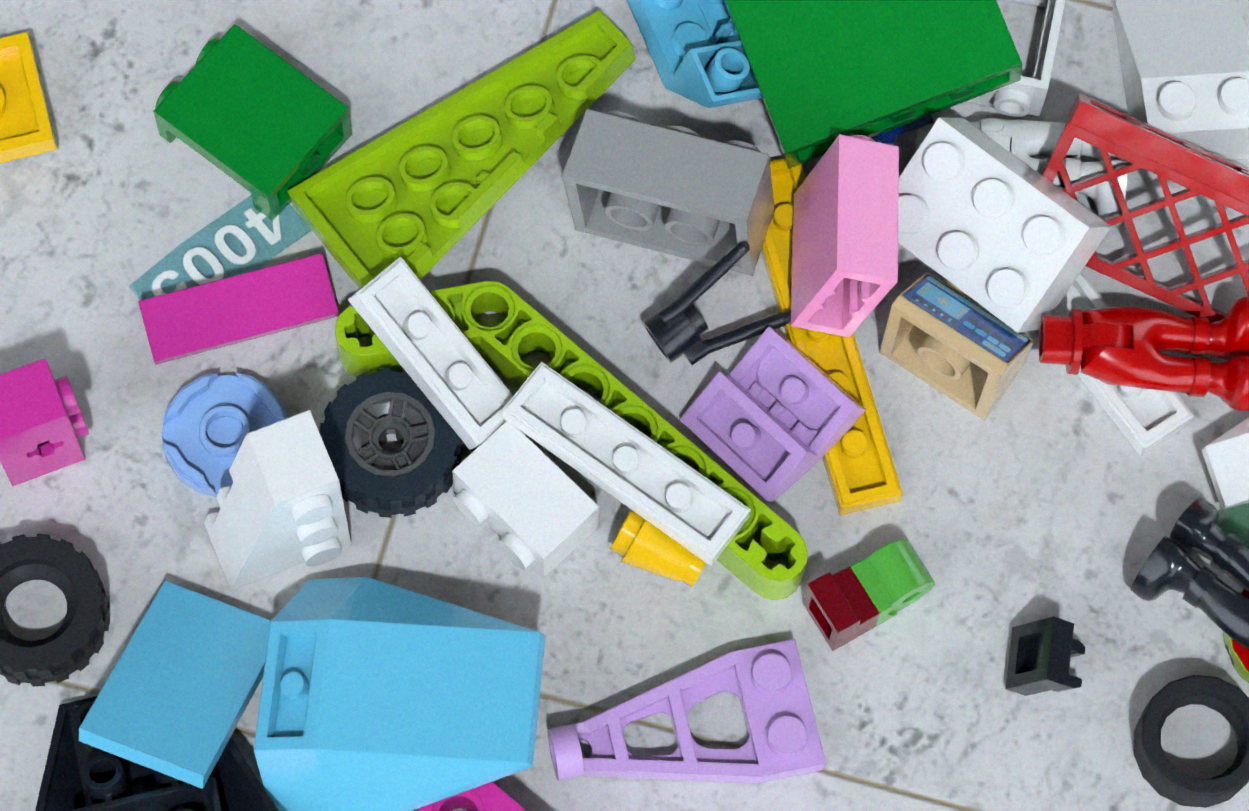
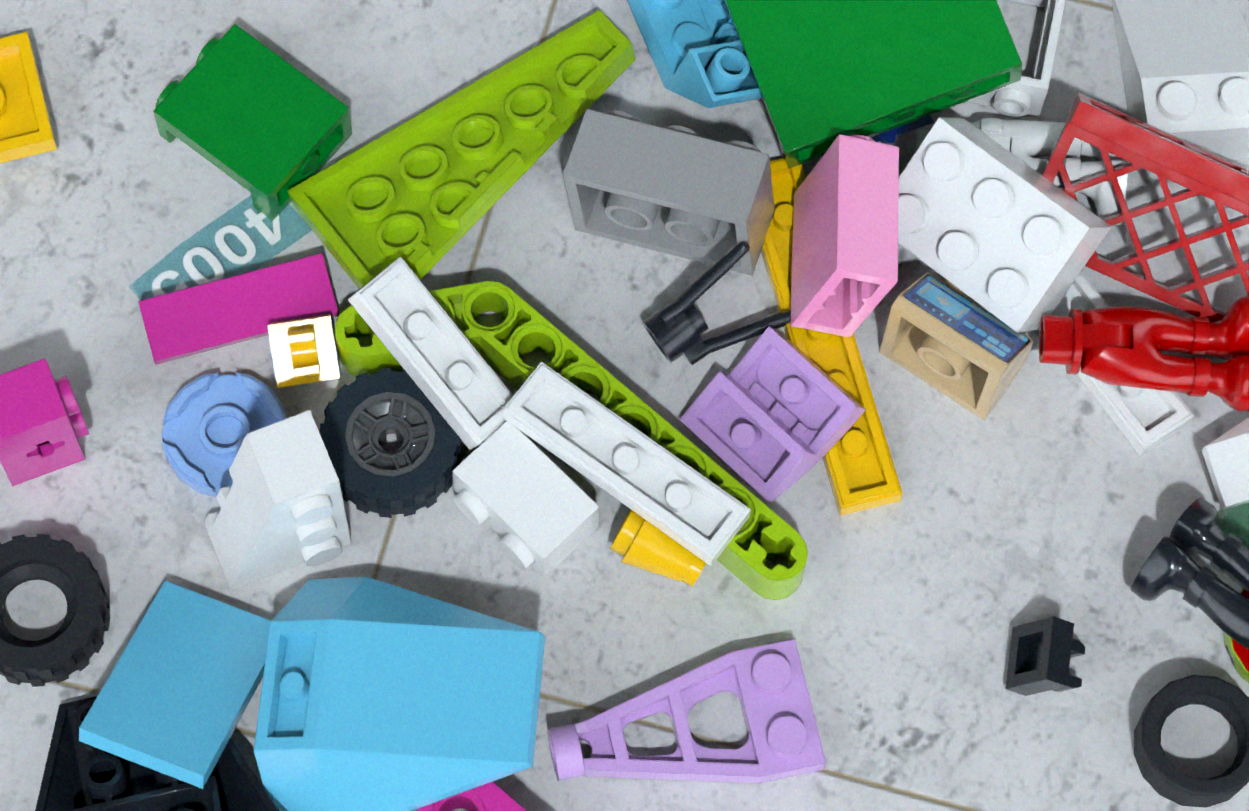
(303, 350): none -> tile
(866, 592): leg -> none

